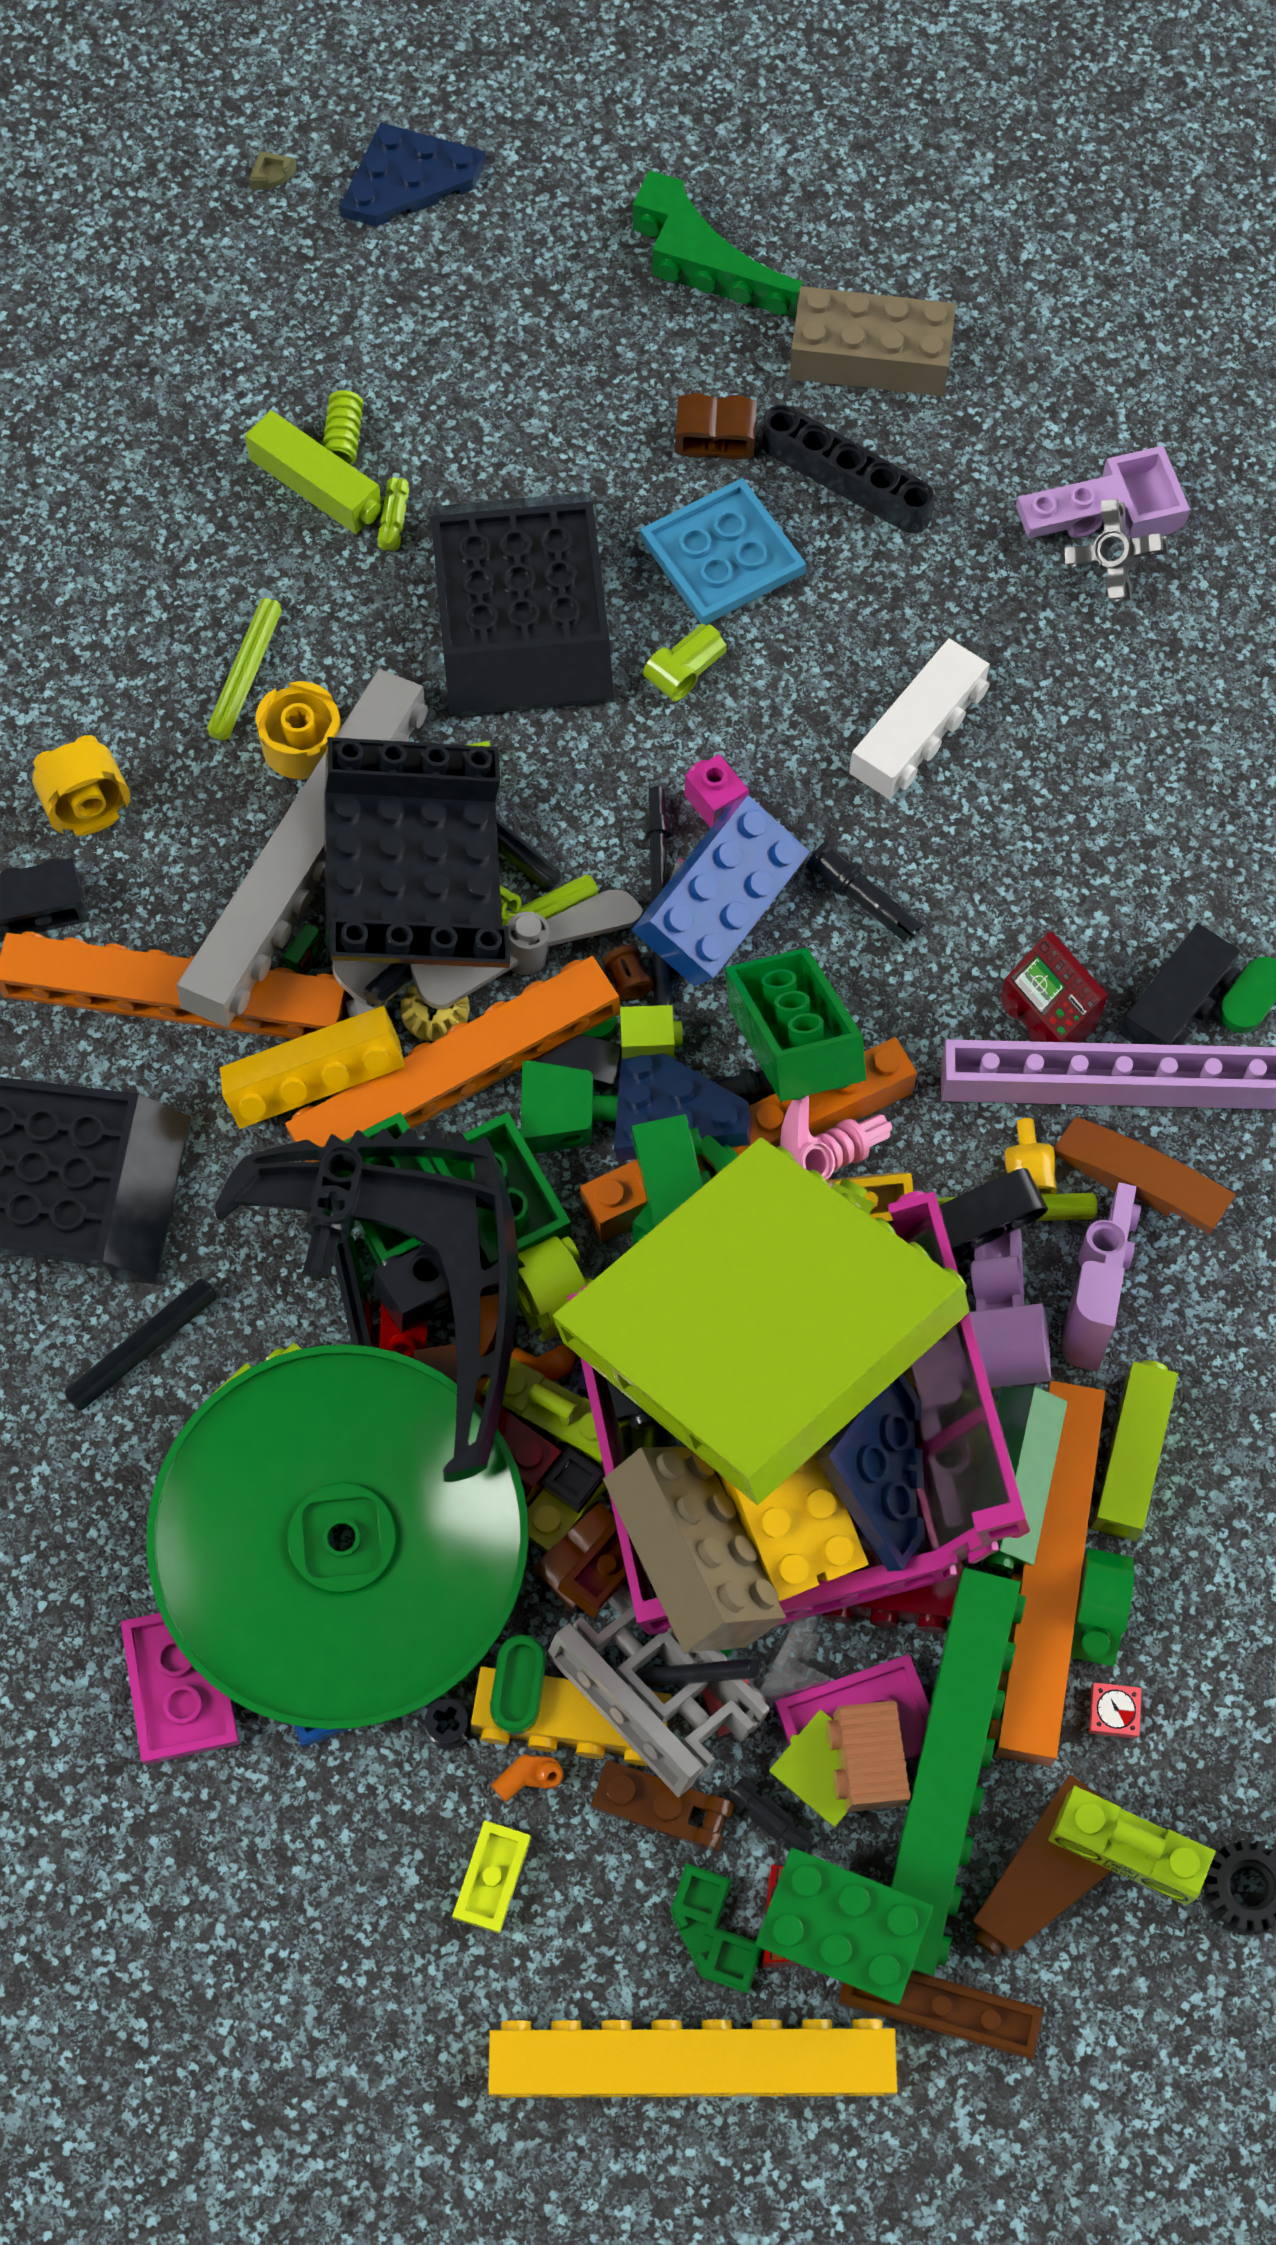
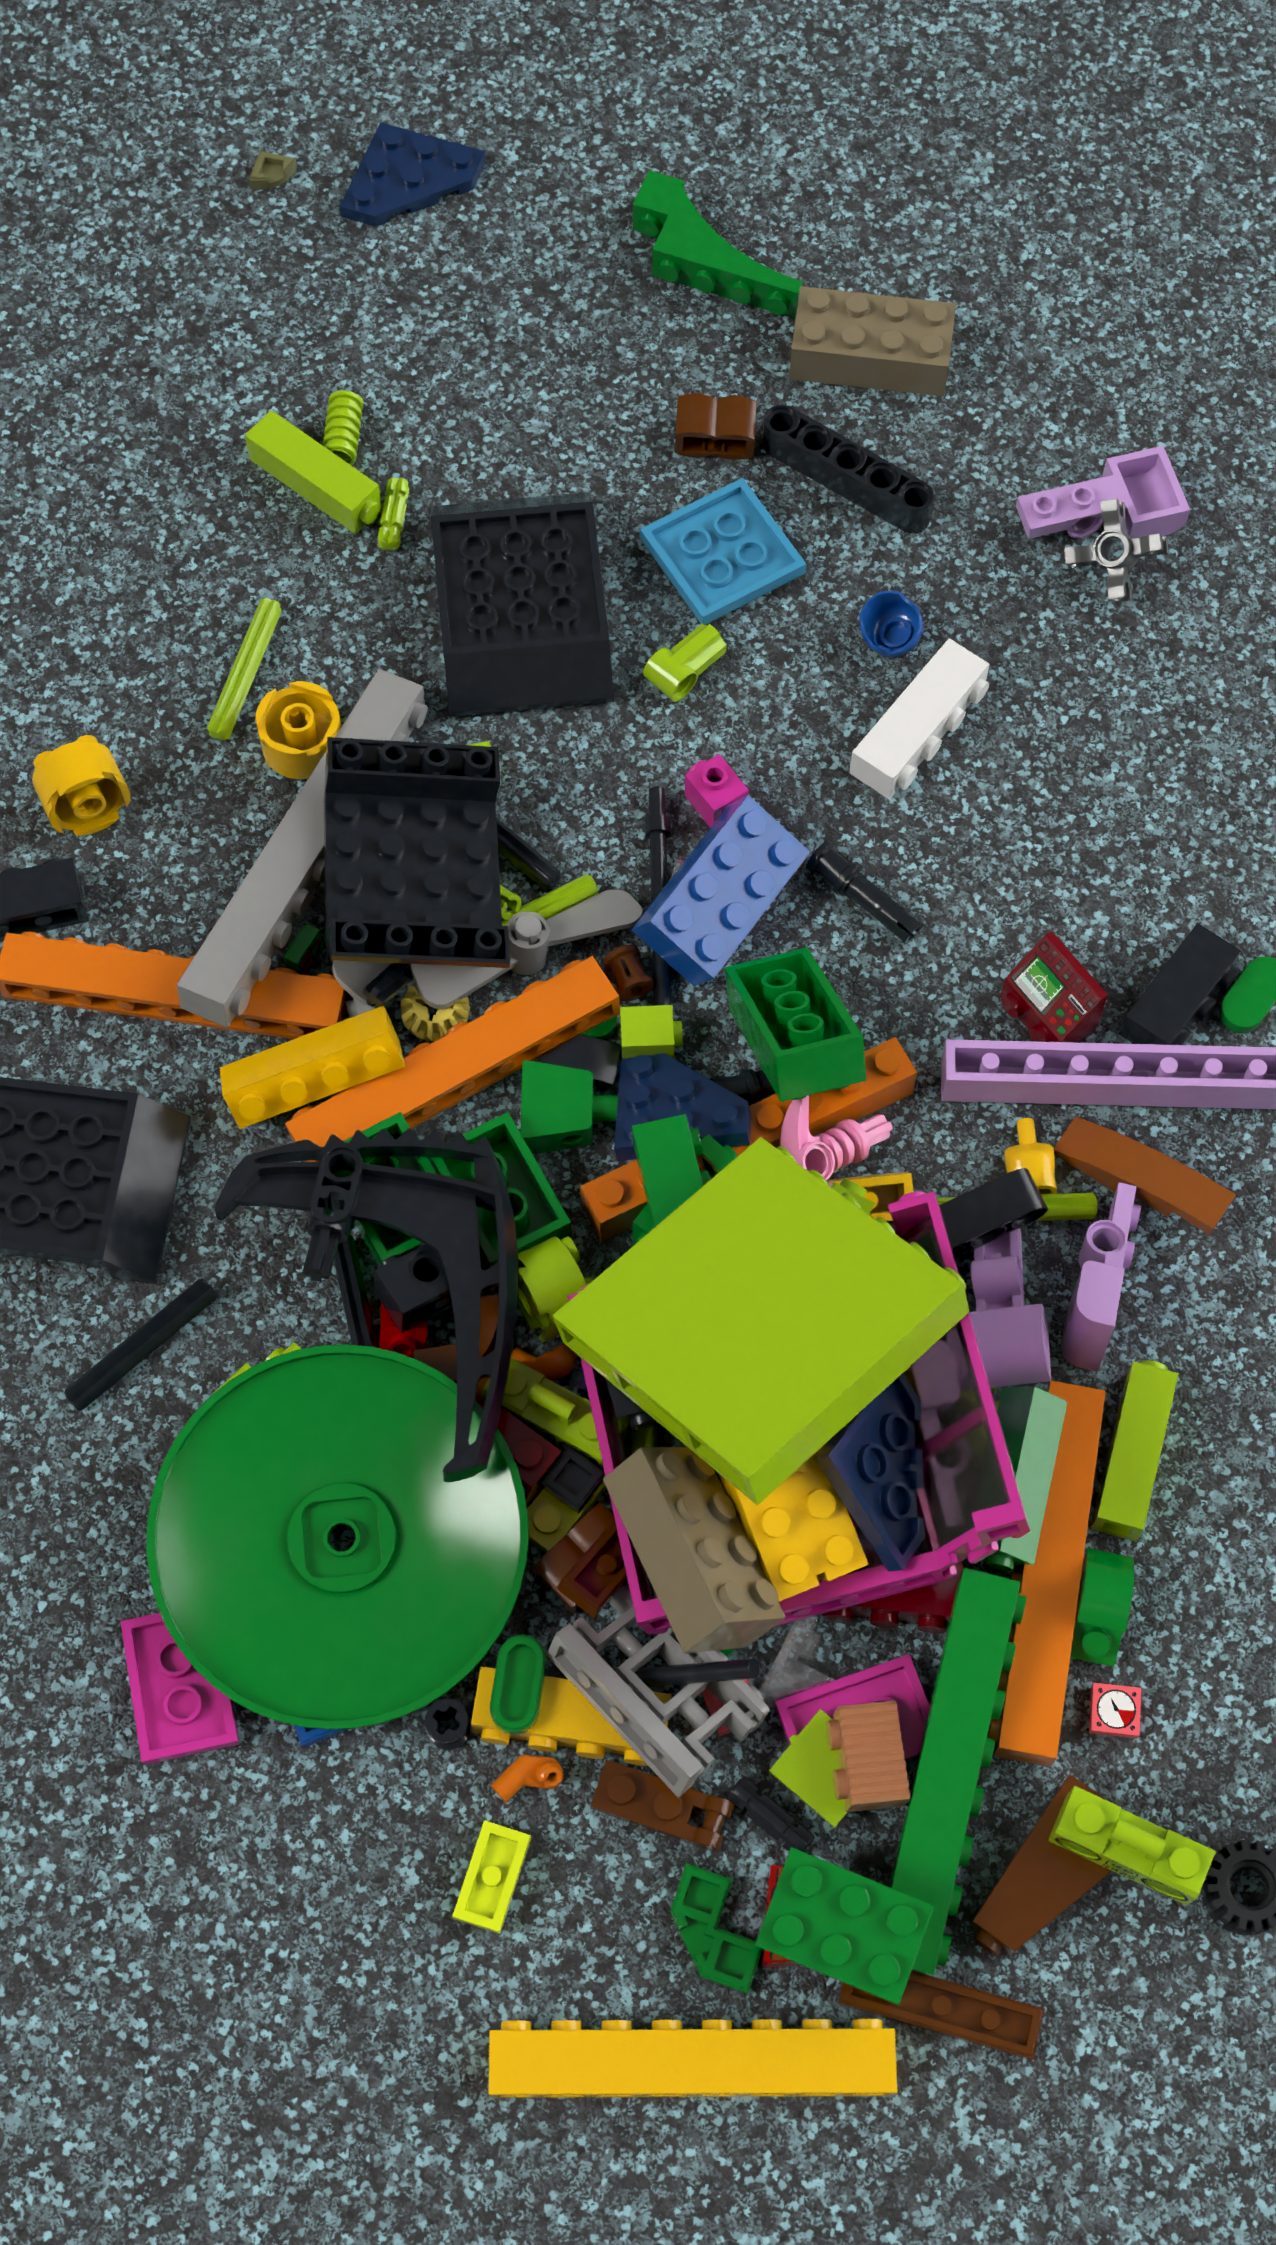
(891, 624): none -> blue hair

